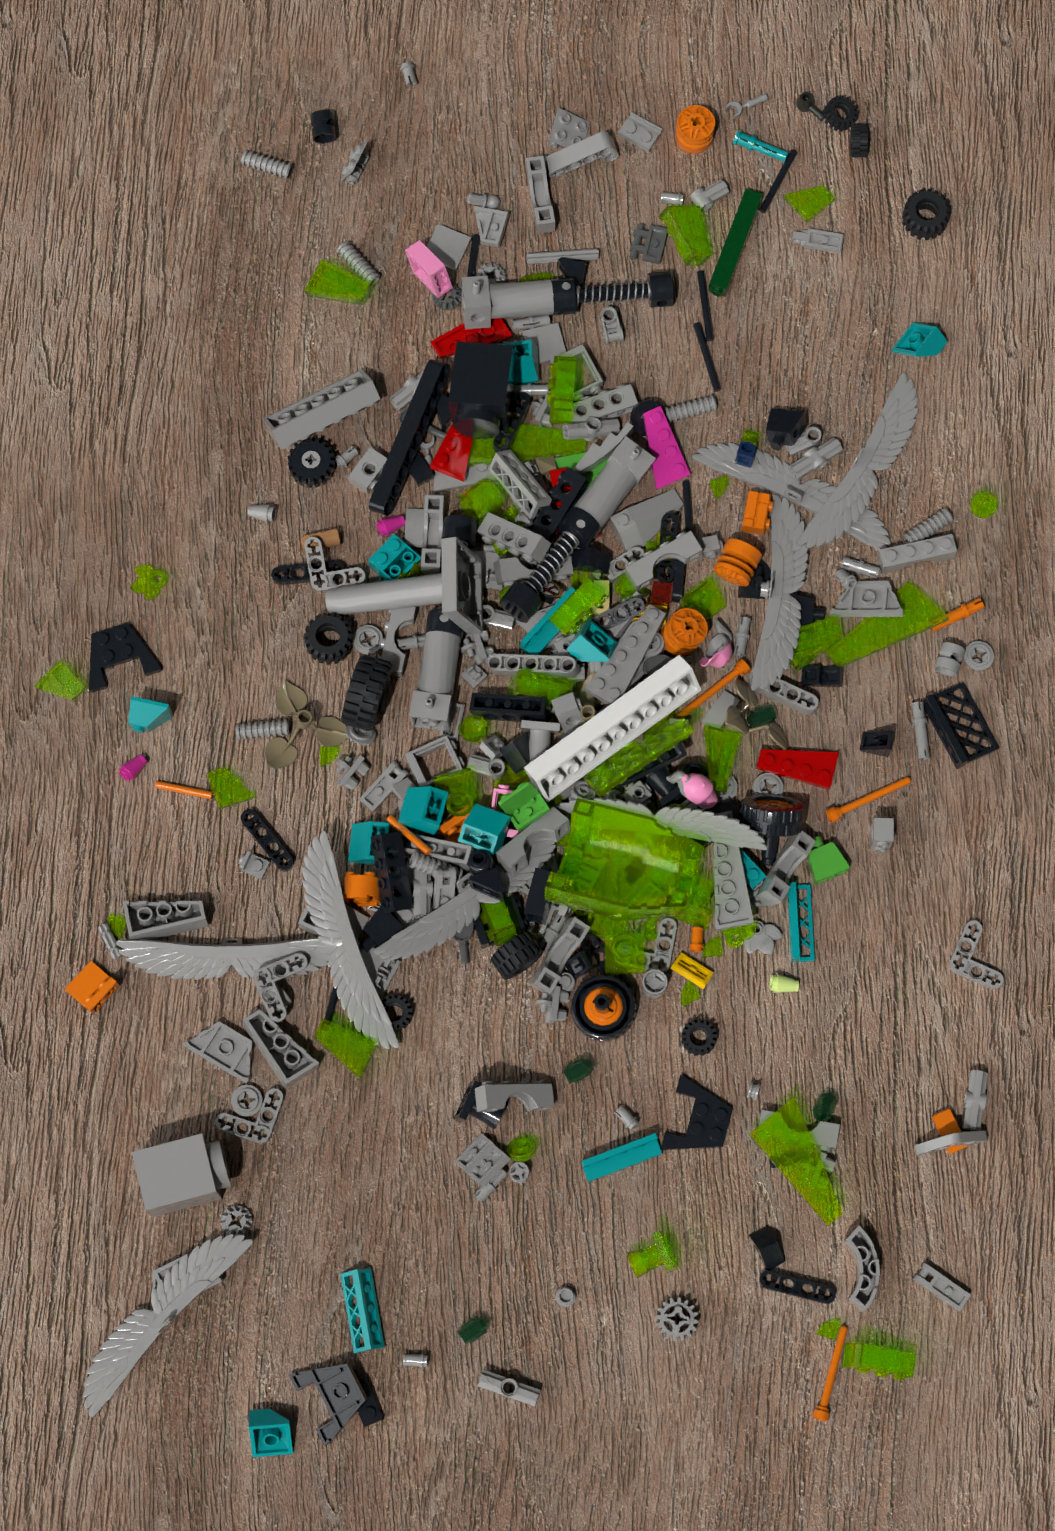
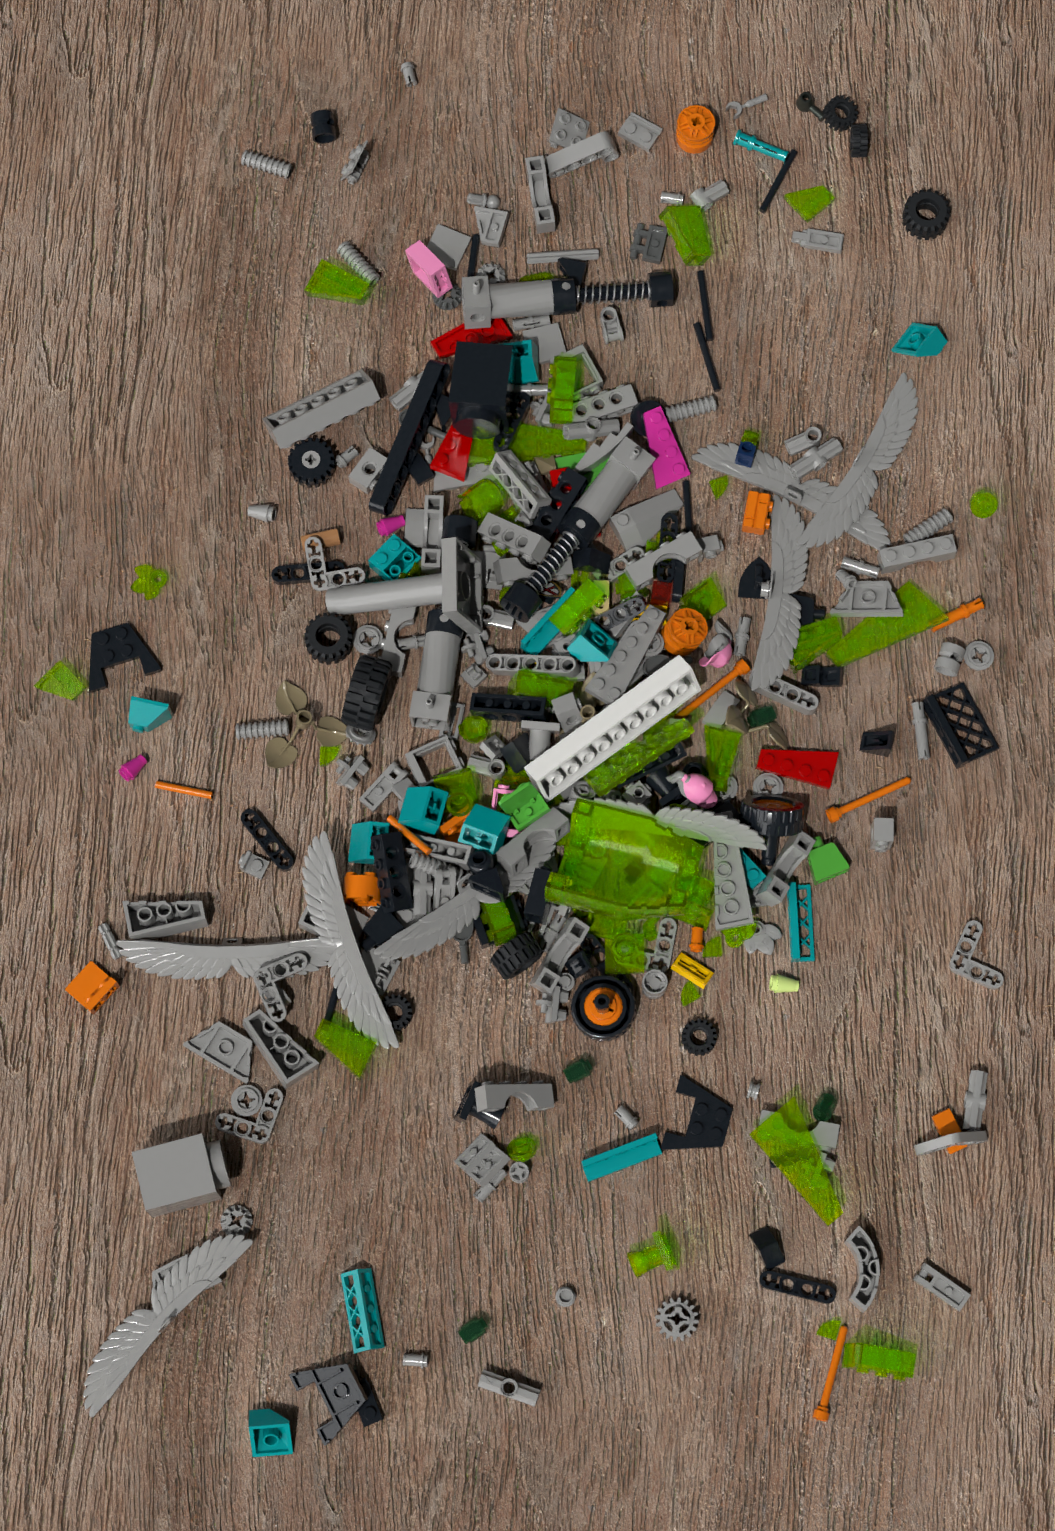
(117, 925): clear neon green tile -> none
(227, 789): clear neon green wing -> none
(735, 243): dark green brick -> none
(737, 562): orange wheel -> none
(785, 427): black torso -> none

